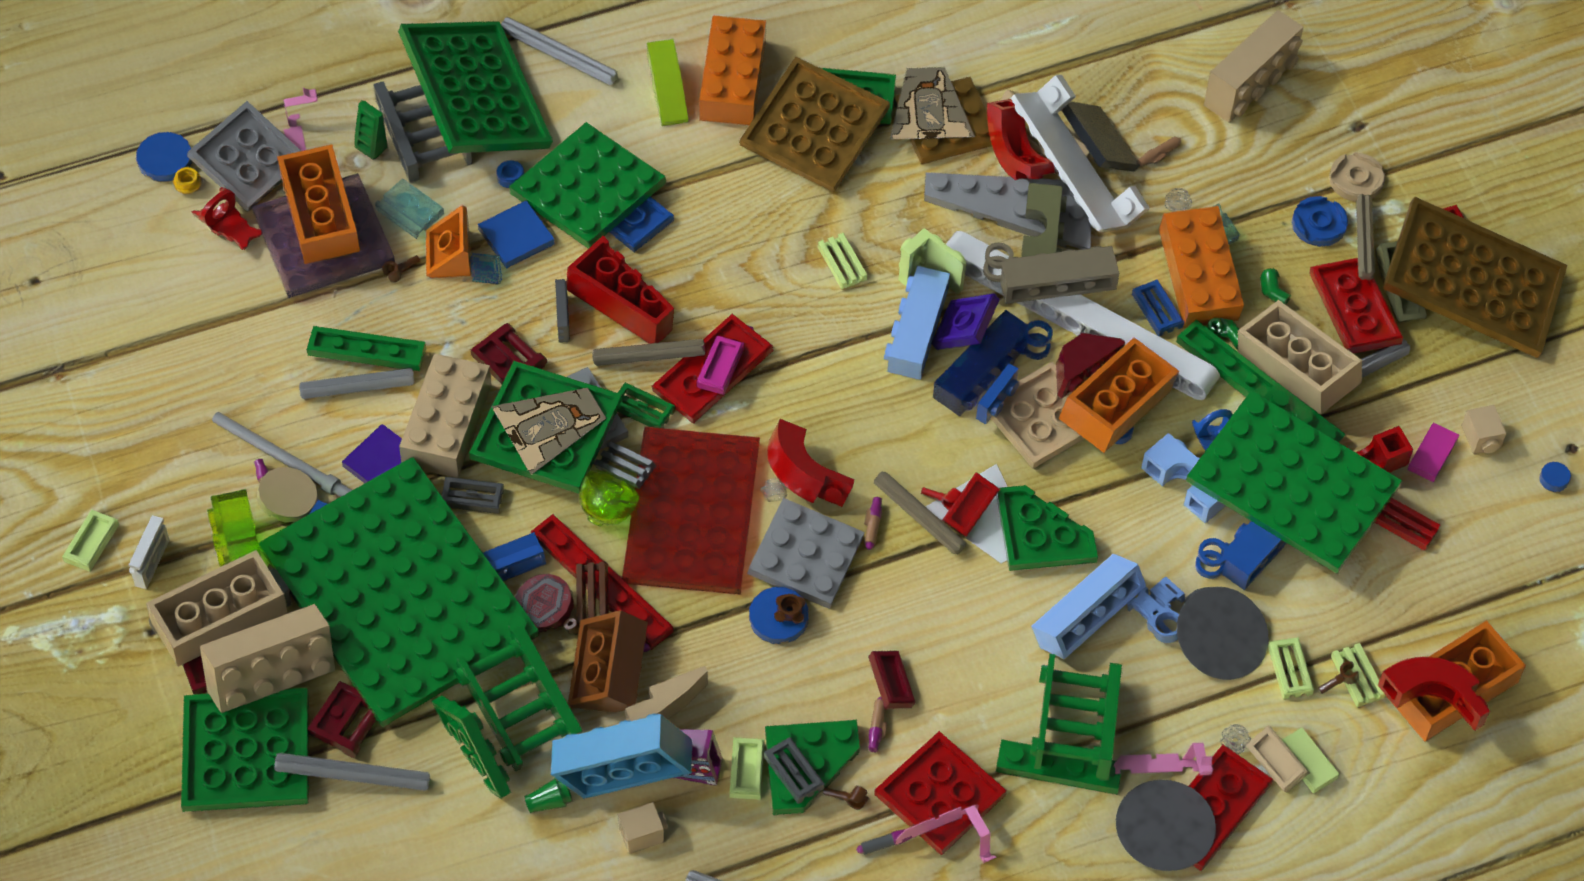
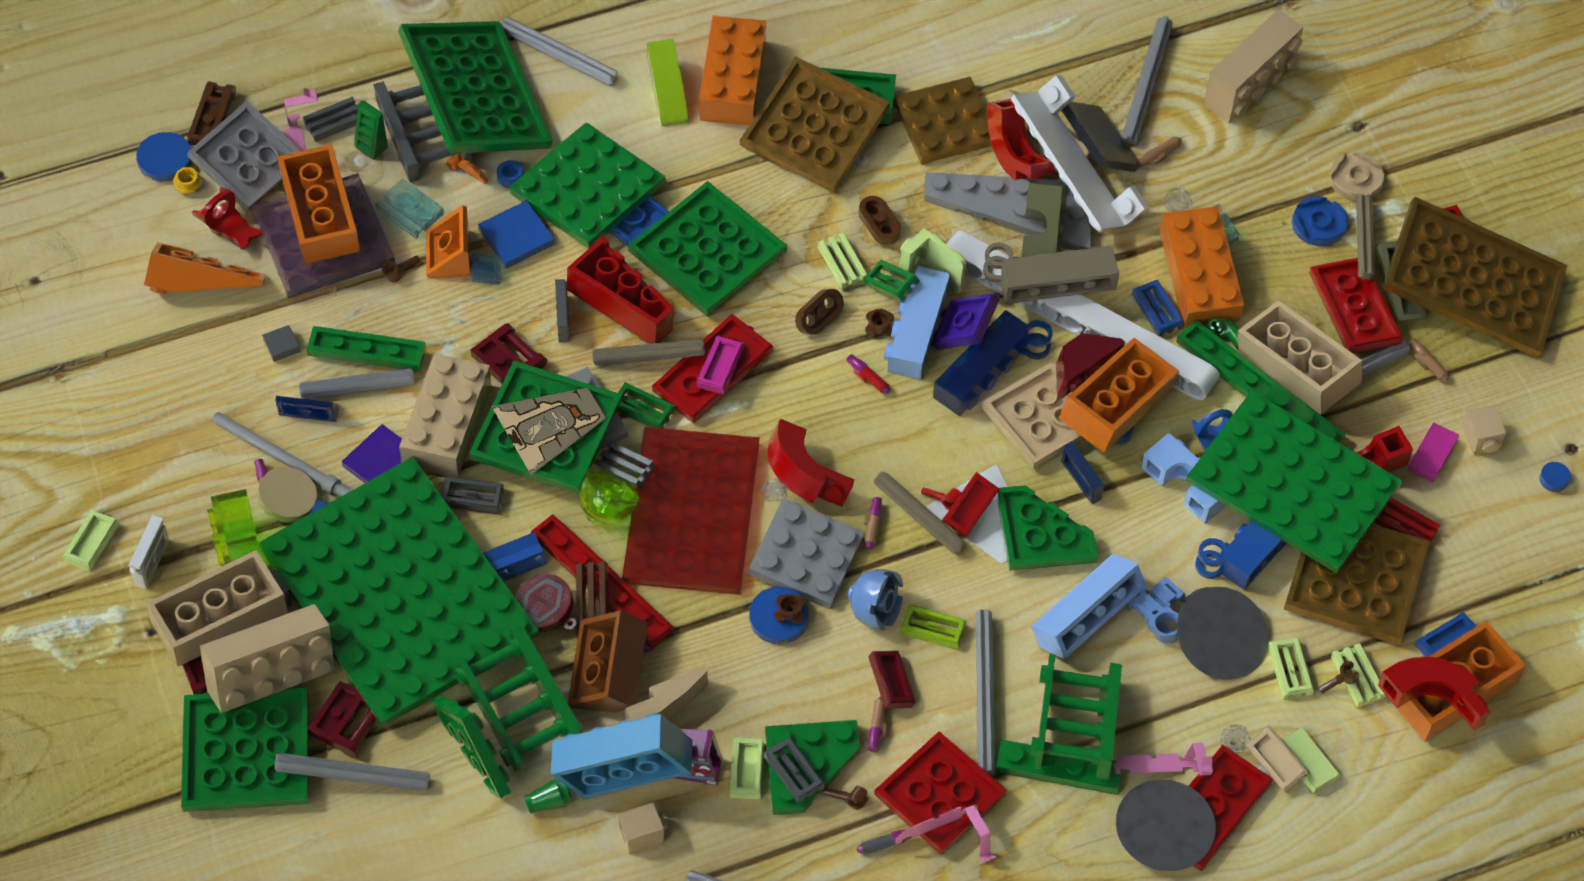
(177, 271): none -> orange wedge
(211, 110): none -> reddish brown plate
(281, 343): none -> dark grey tile
(307, 408): none -> clear blue slope
(332, 115): none -> dark grey tile
(455, 162): none -> orange piece
(707, 248): none -> green plate
(818, 314): none -> reddish brown plate
(865, 373): none -> red piece
(876, 598): none -> medium blue cylinder
(879, 316): none -> reddish brown plate
(881, 222): none -> reddish brown plate
(897, 294): none -> green tile
(929, 107): sticker -> none
(931, 631): none -> lime tile
(985, 691): none -> light grey axle
(992, 401): blue plate -> none
(1082, 472): none -> dark blue tile
(1147, 80): none -> light grey axle
(1270, 286): green arm -> none
(1369, 591): none -> pearl gold plate
(1425, 359): none -> medium nougat piece
(1444, 634): none -> blue tile

